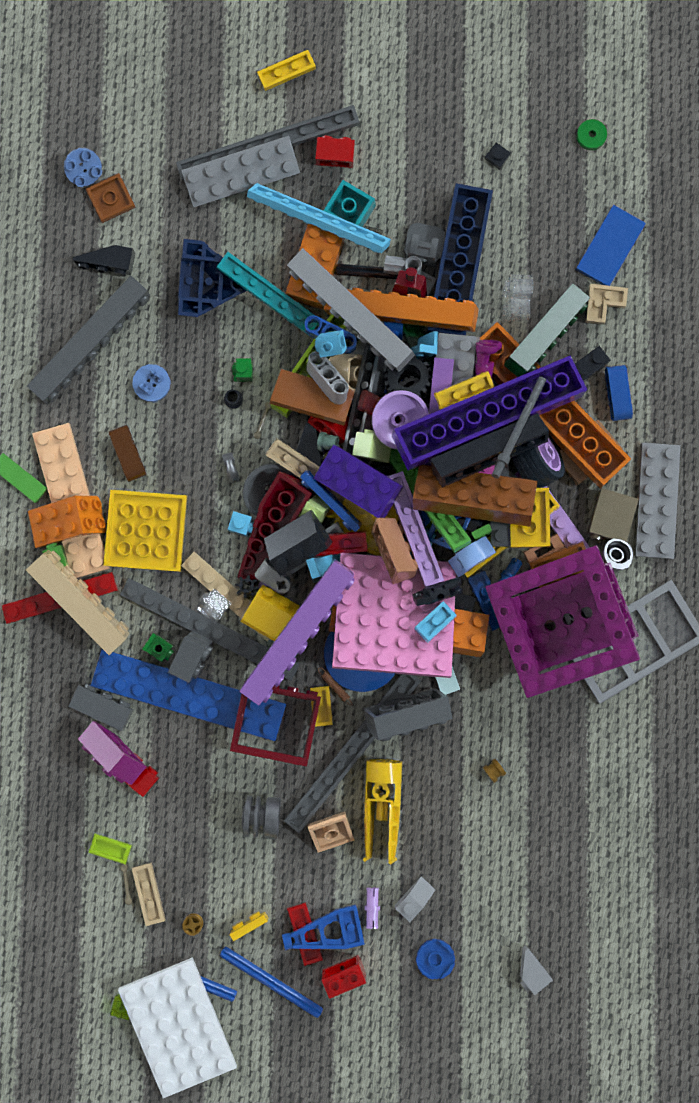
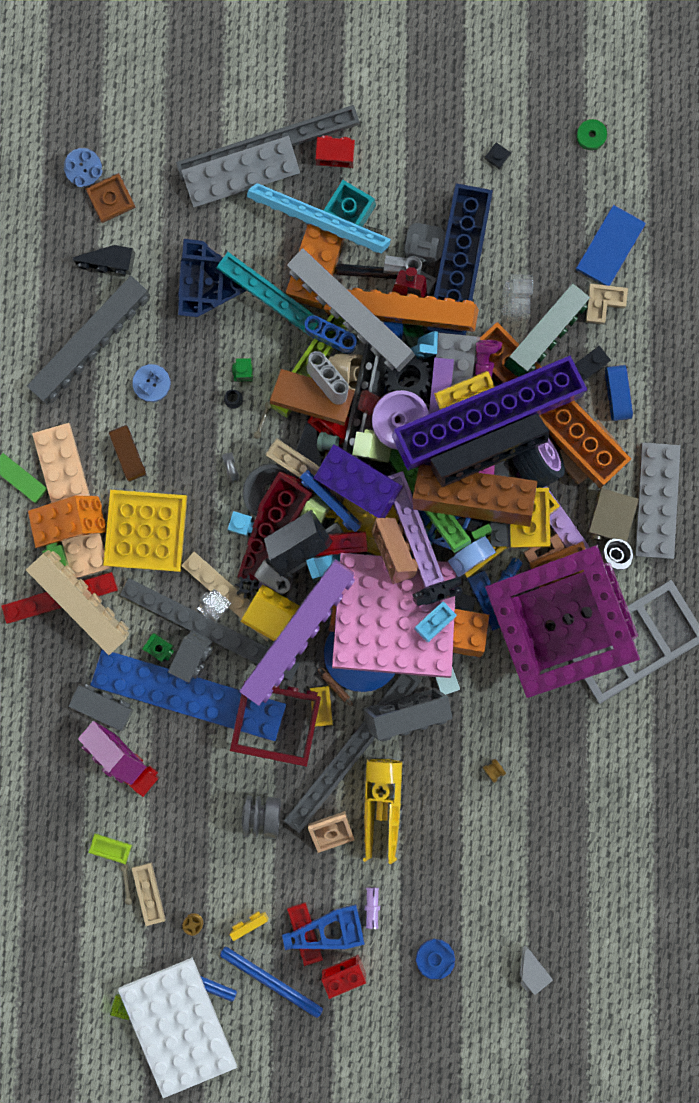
(286, 70): yellow plate -> none
(330, 343): medium azure brick -> none
(414, 899): light grey slope -> none
(504, 457): dark grey bar -> none

